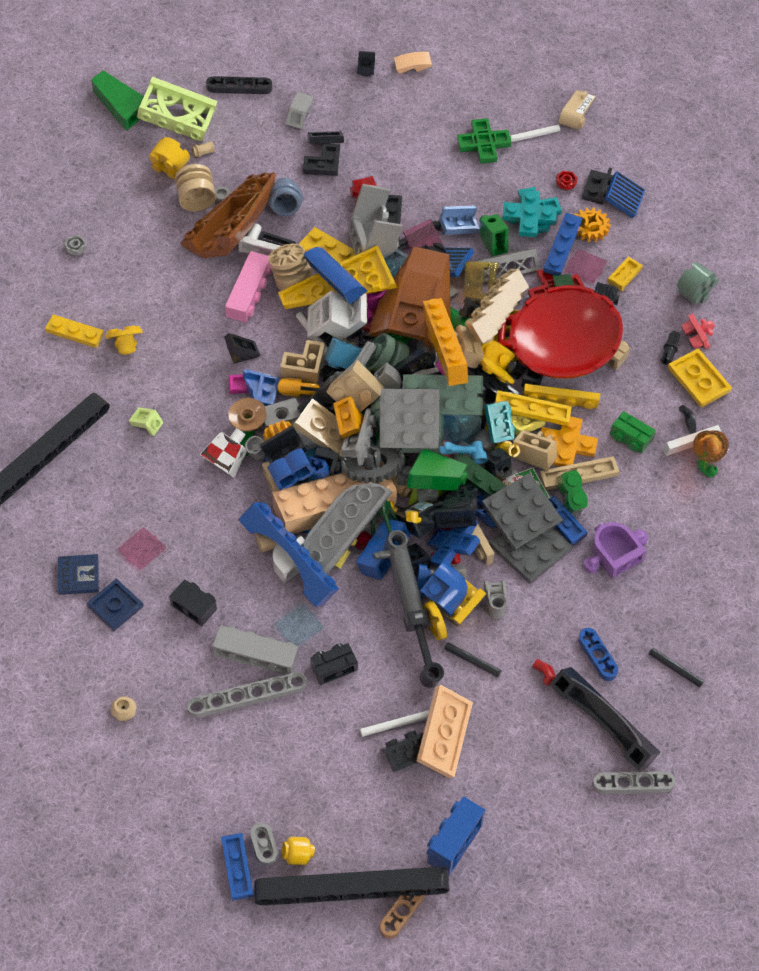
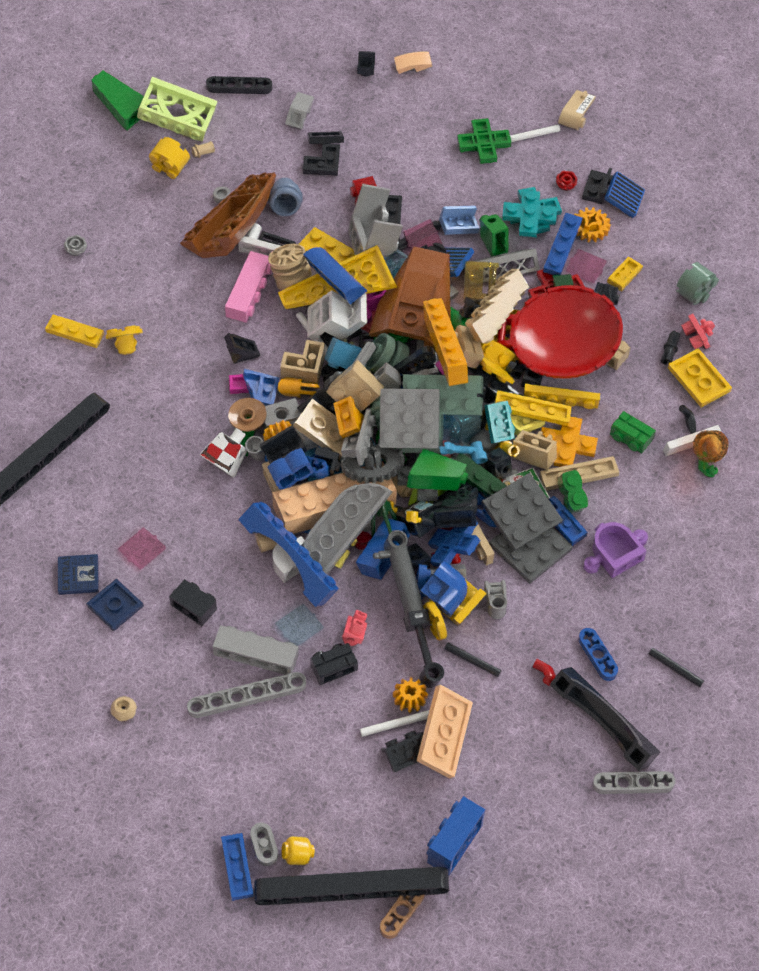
(146, 419): yellowish green bracket -> none
(195, 187): tan wheel -> none
(355, 628): none -> coral hips
(404, 695): none -> light orange gear

